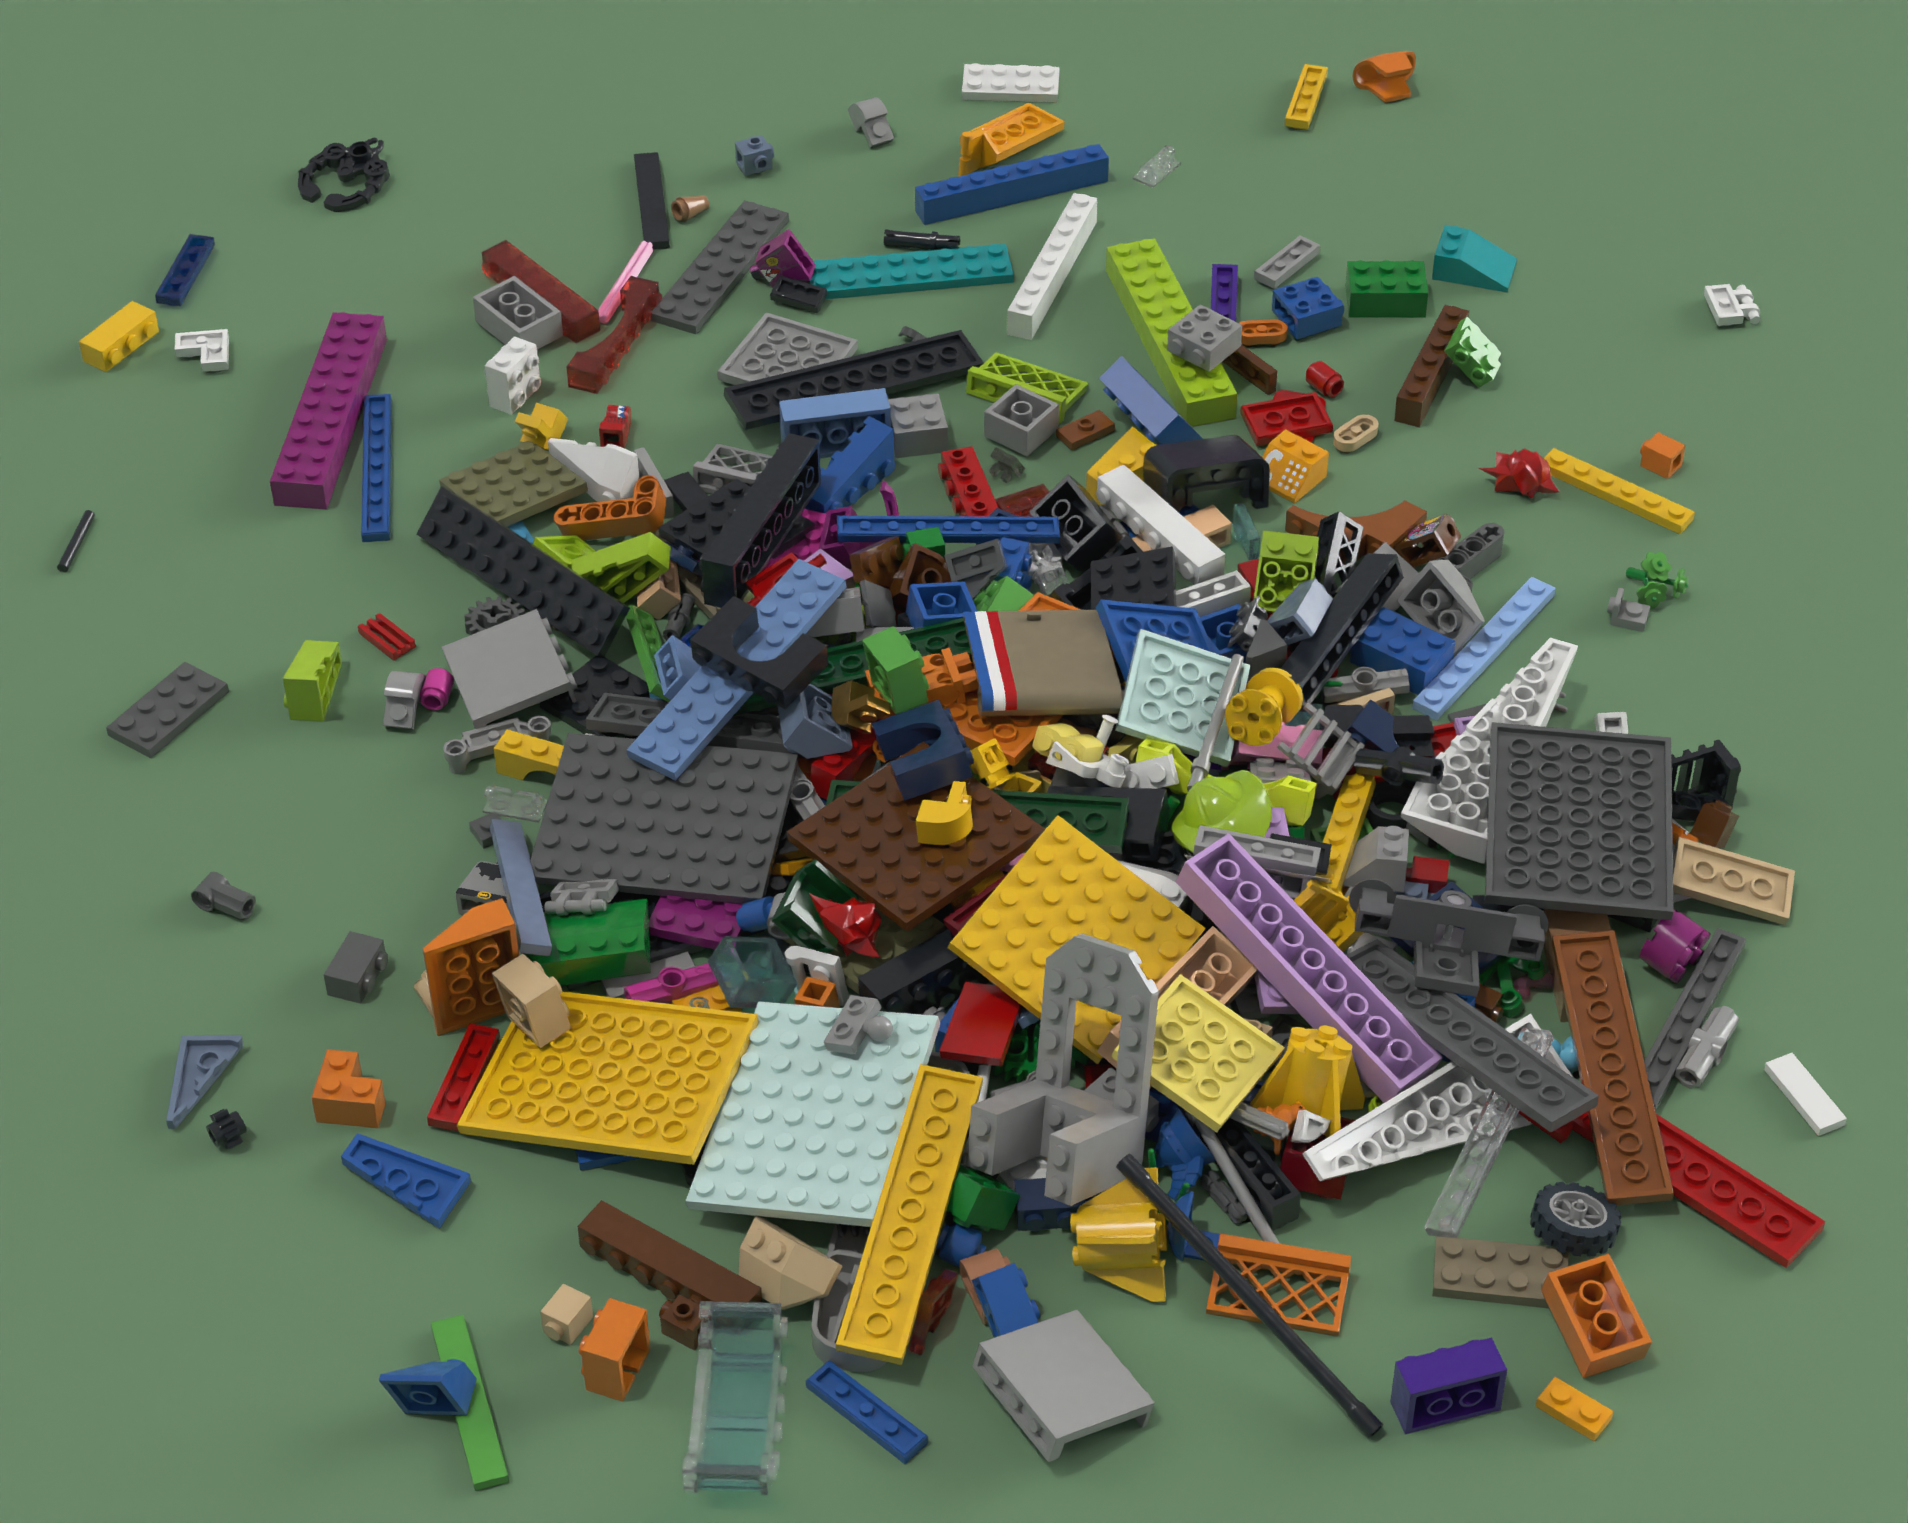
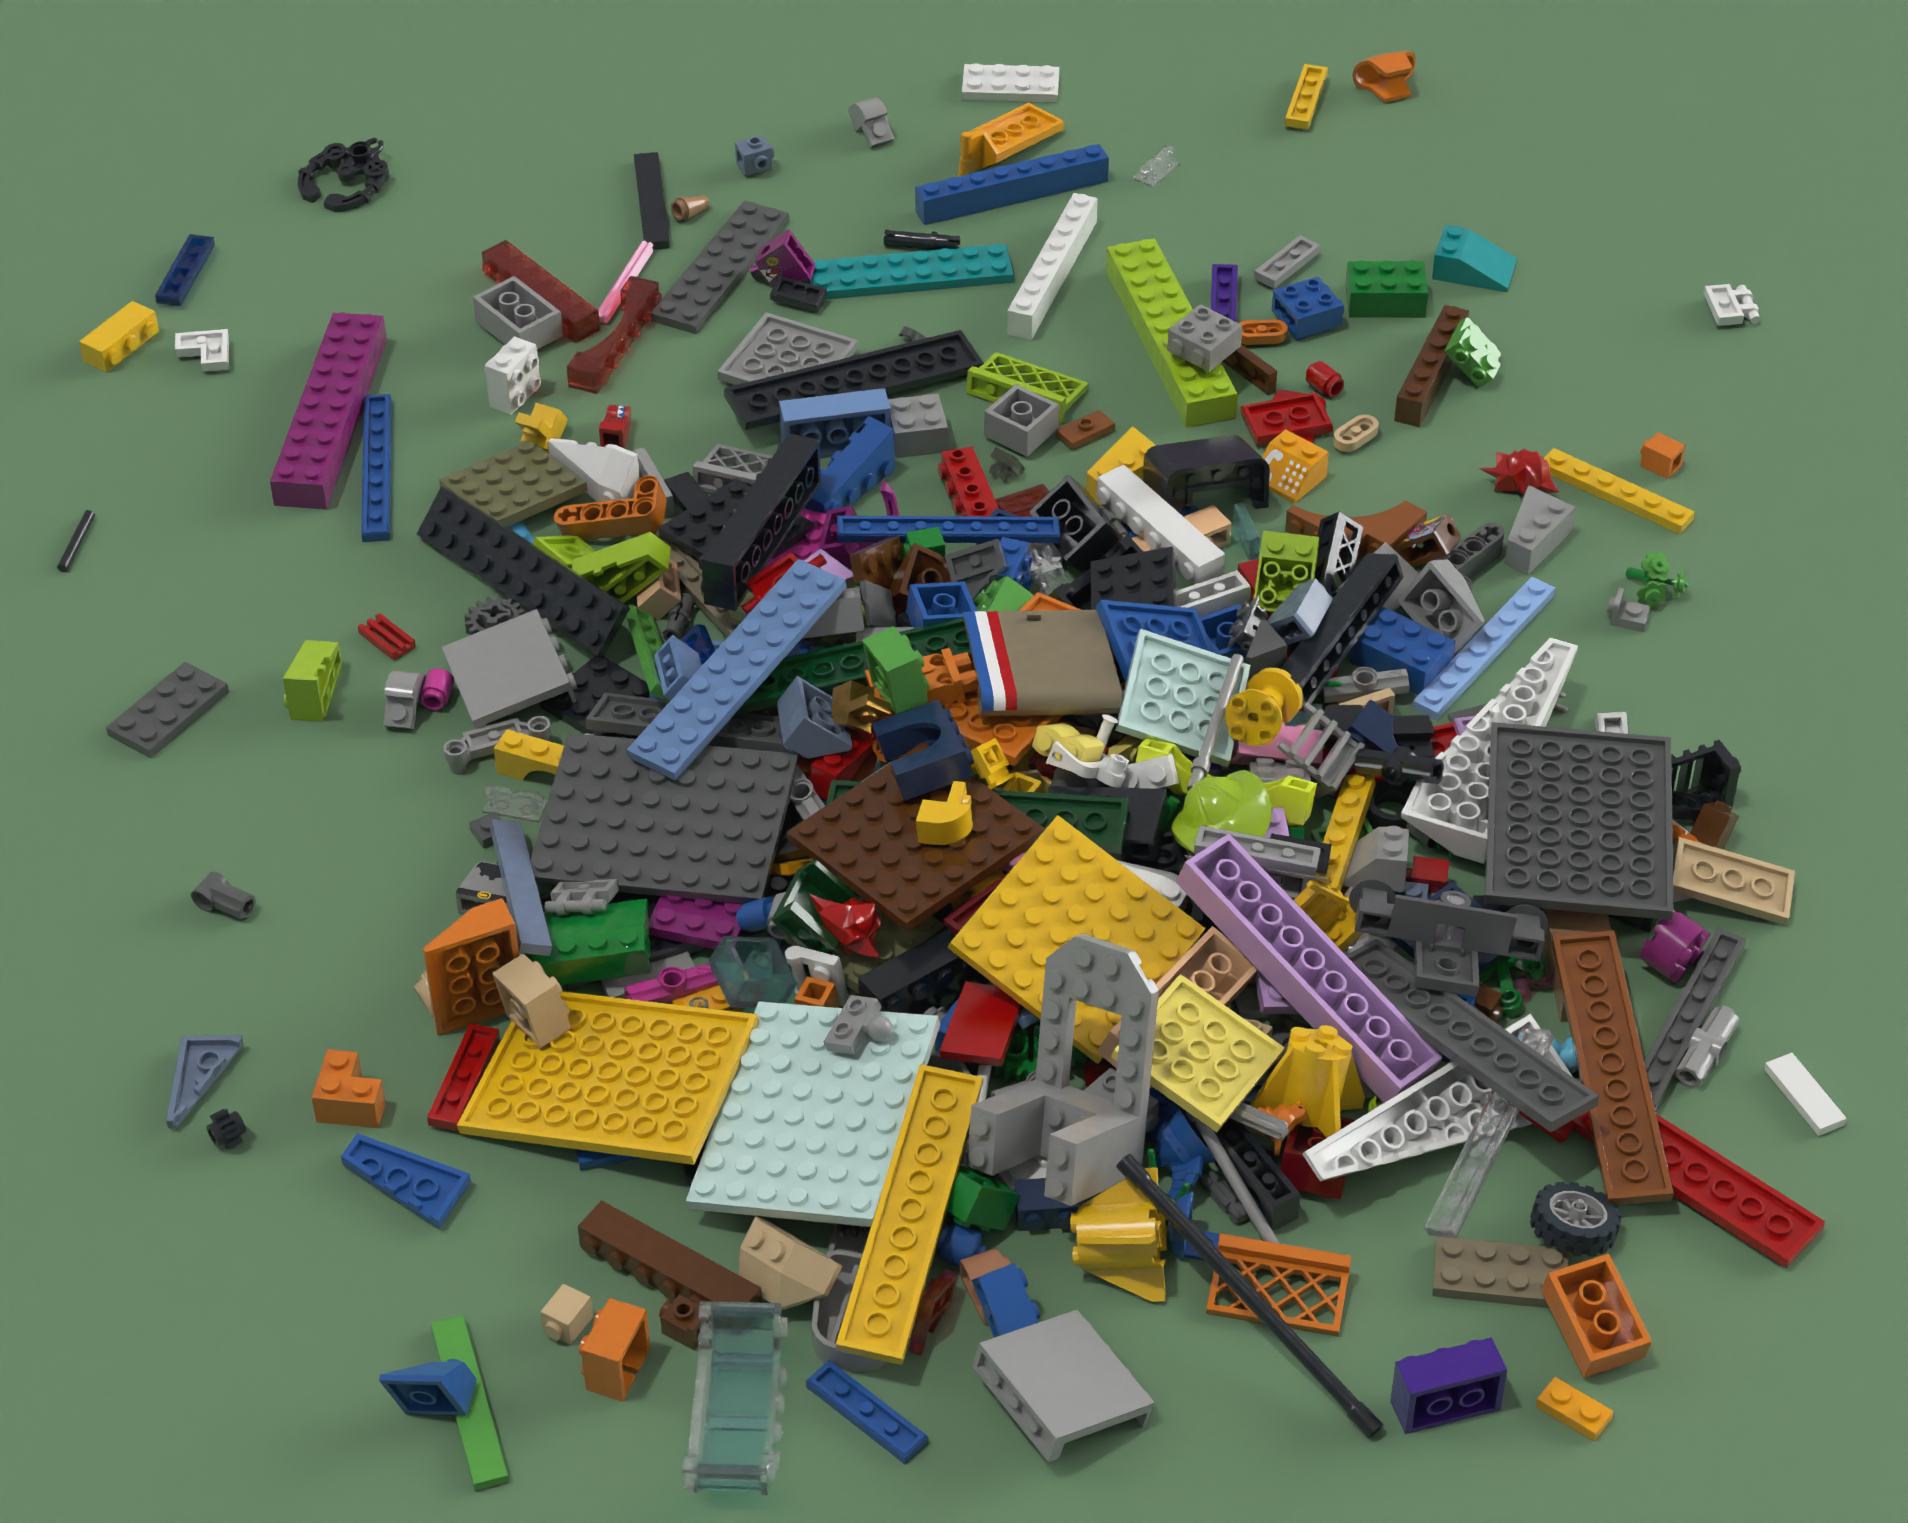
(355, 967): dark grey brick -> none
(684, 557): dark blue plate -> none
(776, 679): black arch -> none
(1146, 405): brick -> none
(1309, 1127): white tile -> none
(1537, 529): none -> light grey wedge

